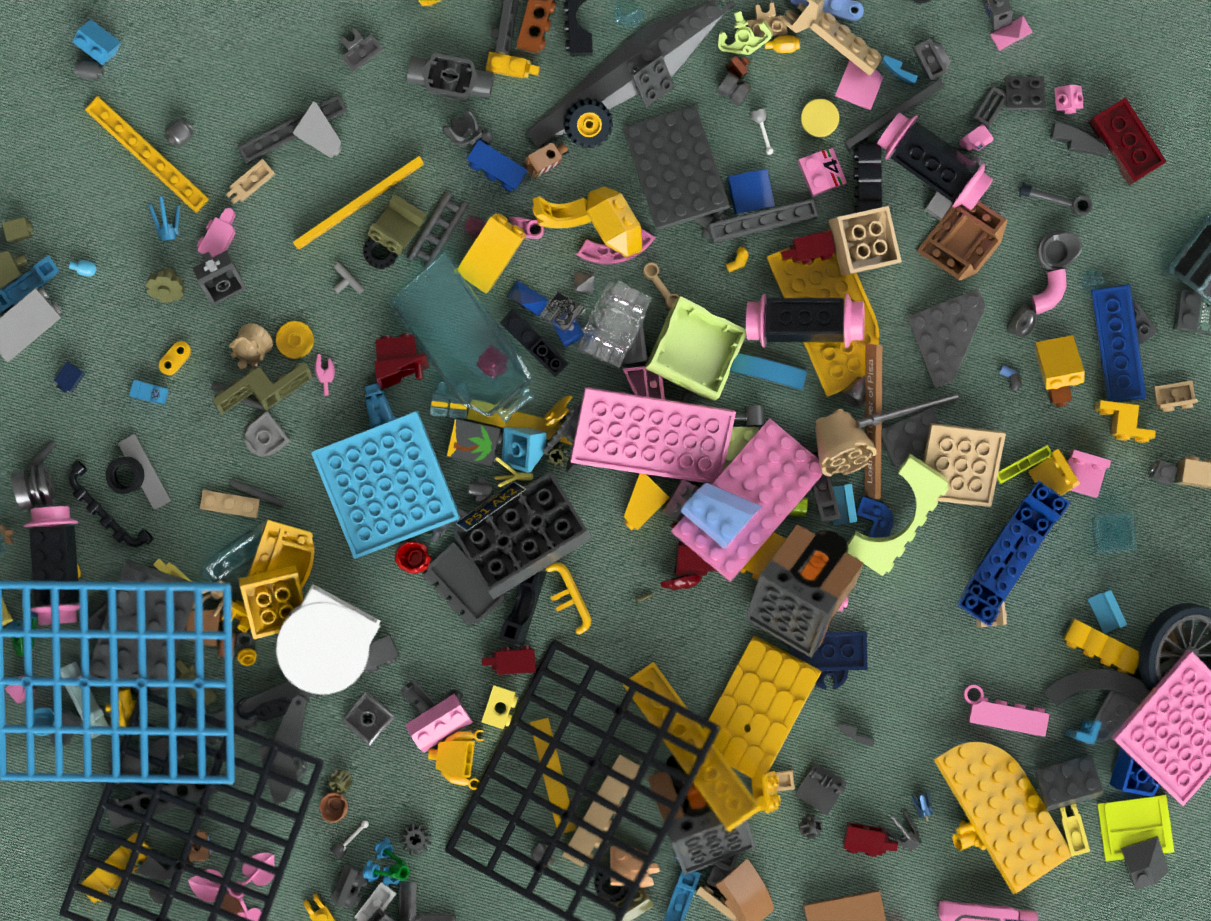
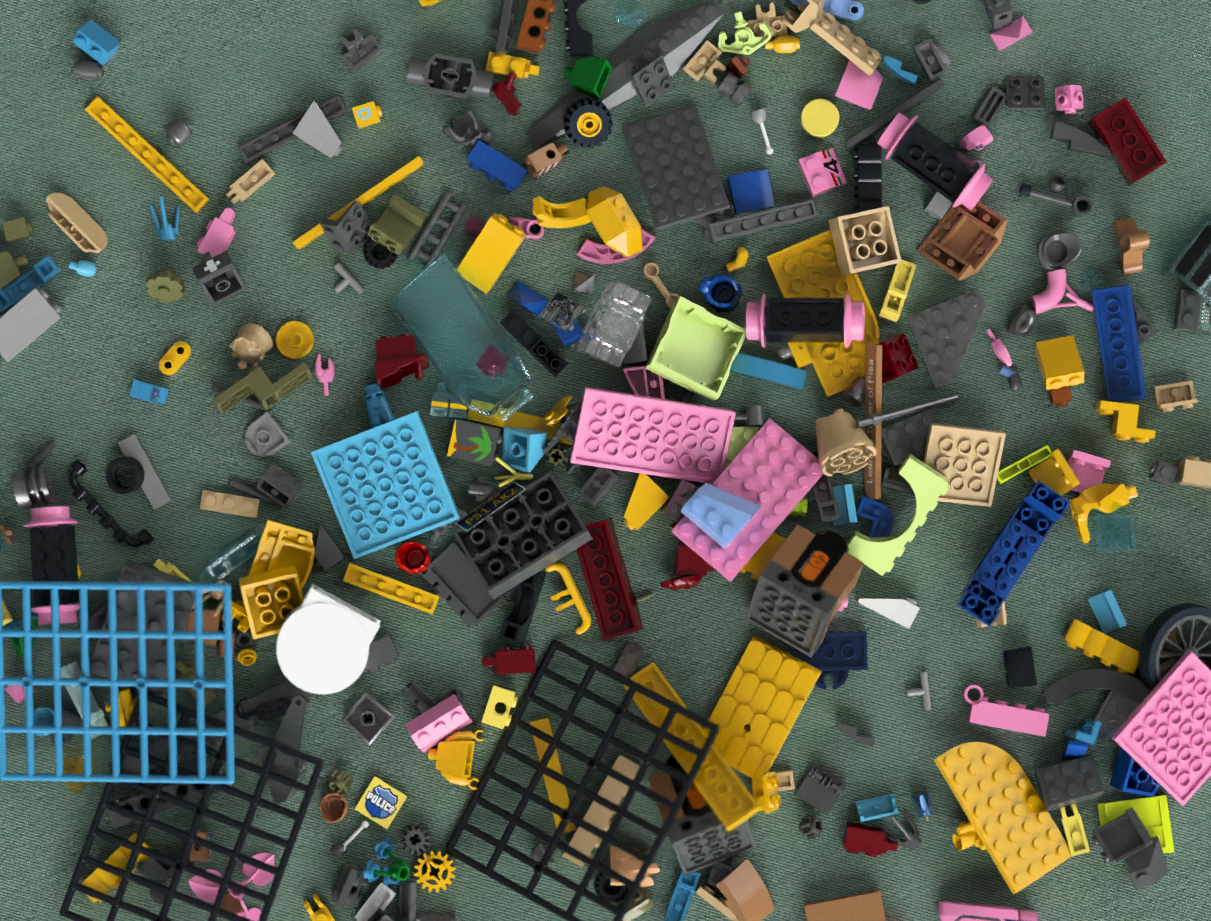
(69, 377): dark blue brick -> none
(76, 223): none -> tan brick
(76, 787): none -> clear yellow plate
(280, 486): none -> flat silver brick
(327, 551): none -> dark grey slope
(349, 230): none -> dark grey bracket
(367, 114): none -> yellow brick
(381, 802): none -> tile
(391, 588): none -> yellow plate
(439, 879): none -> yellow gear
(504, 93): none -> dark red piece
(589, 76): none -> green torso
(598, 486): none -> dark grey hinge
(609, 582): none -> dark red arch
(629, 659): none -> flat silver slope
(704, 63): none -> tan plate
(721, 292): none -> piece
(798, 352): none -> yellow piece
(810, 248): dark red hinge -> none
(876, 807): none -> medium azure hinge
(893, 480): none -> dark grey hinge
(897, 290): none -> light yellow slope
(897, 358): none -> dark red bracket
(897, 610): none -> white slope
(923, 690): none -> light grey piece
(999, 349): none -> bright pink hand
(1019, 667): none -> black piece
(1057, 183): none -> dark grey hinge
(1074, 750): none -> blue slope
(1078, 301): none -> bright pink plant
(1101, 497): none -> yellow hips
(1121, 837): none -> dark grey panel
(1132, 245): none -> medium nougat beam

